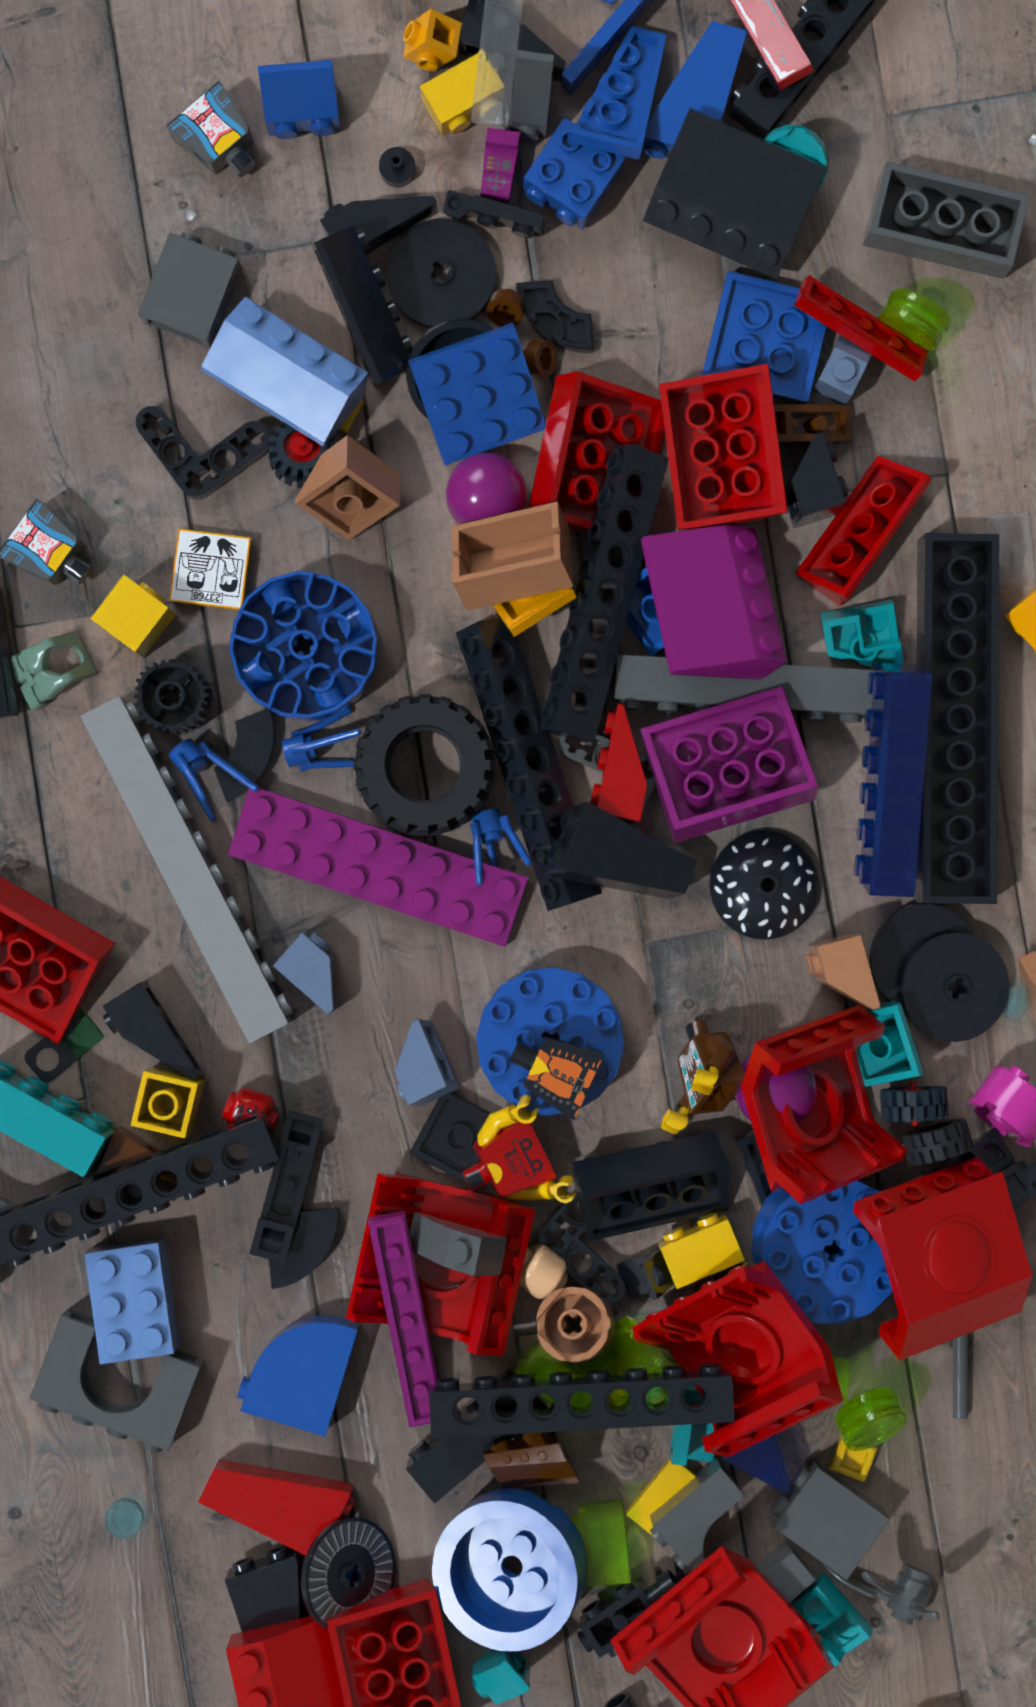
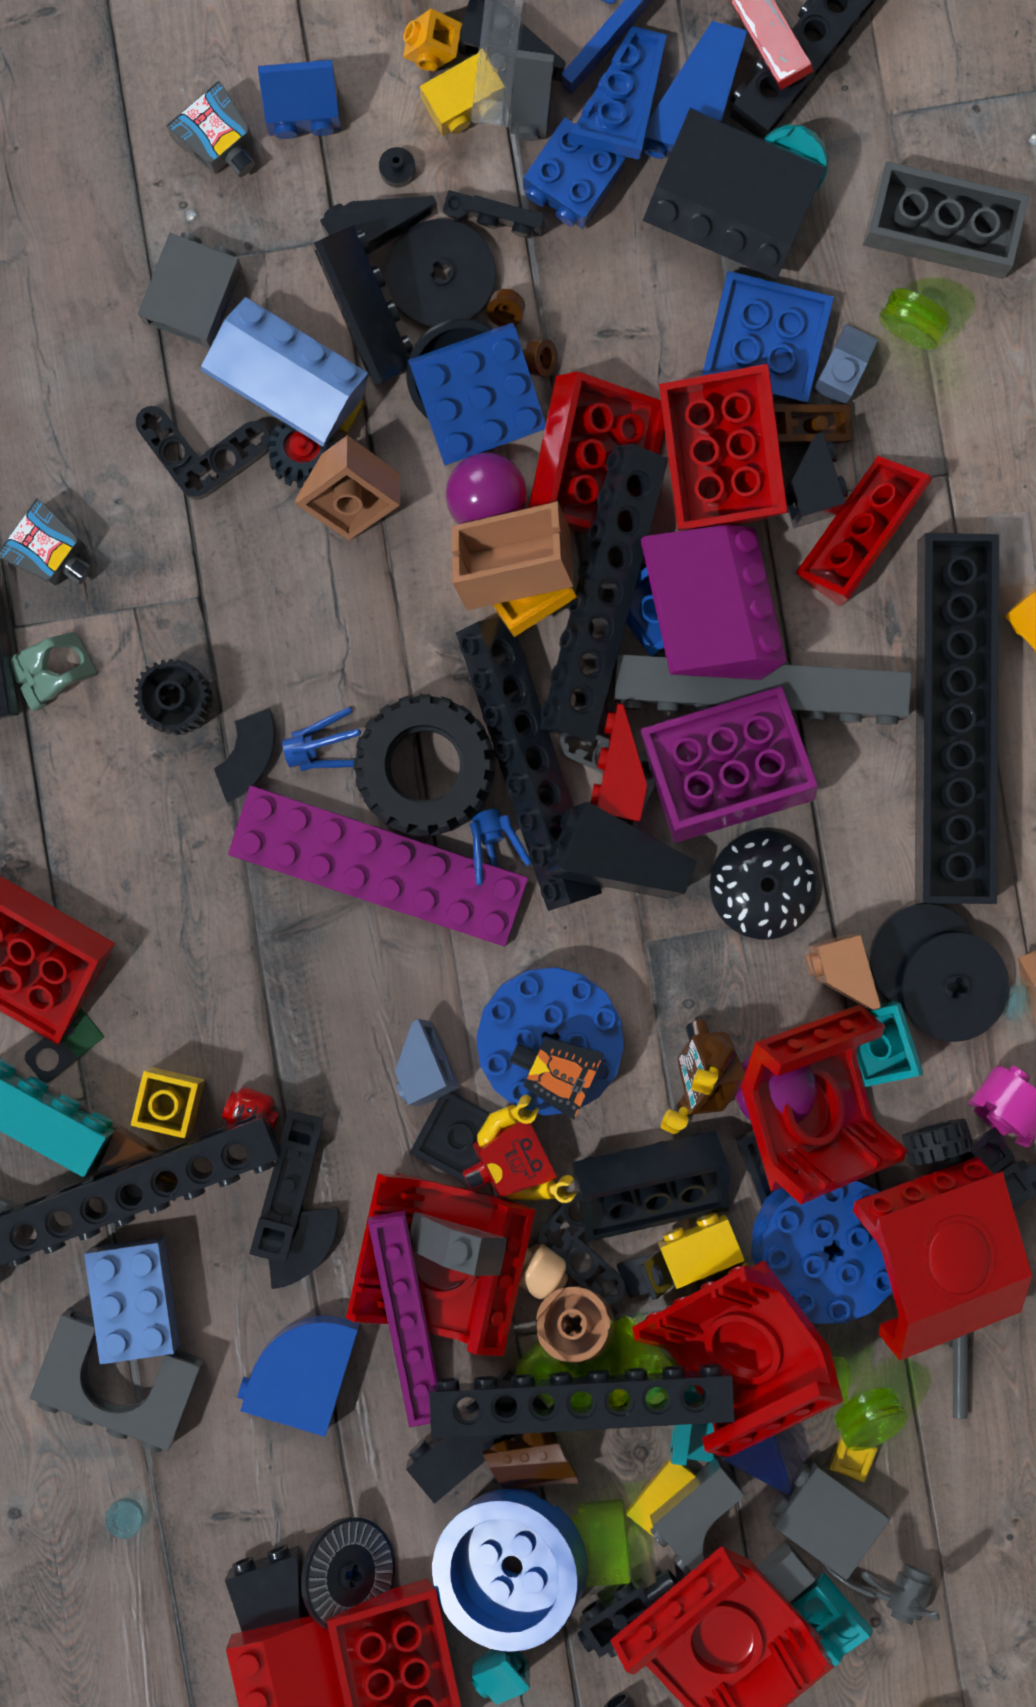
(134, 615): yellow head -> none
(145, 1024): black slope -> none
(186, 868): light grey brick -> none
(191, 761): blue plant -> none
(210, 569): tile -> none
(269, 635): blue brick -> none
(277, 1502): red slope -> none
(310, 969): sand blue slope -> none
(499, 164): magenta leg -> none
(555, 320): black tile -> none
(861, 328): red tile -> none
(863, 633): teal slope -> none
(893, 779): clear blue brick -> none
(914, 1103): black wheel -> none

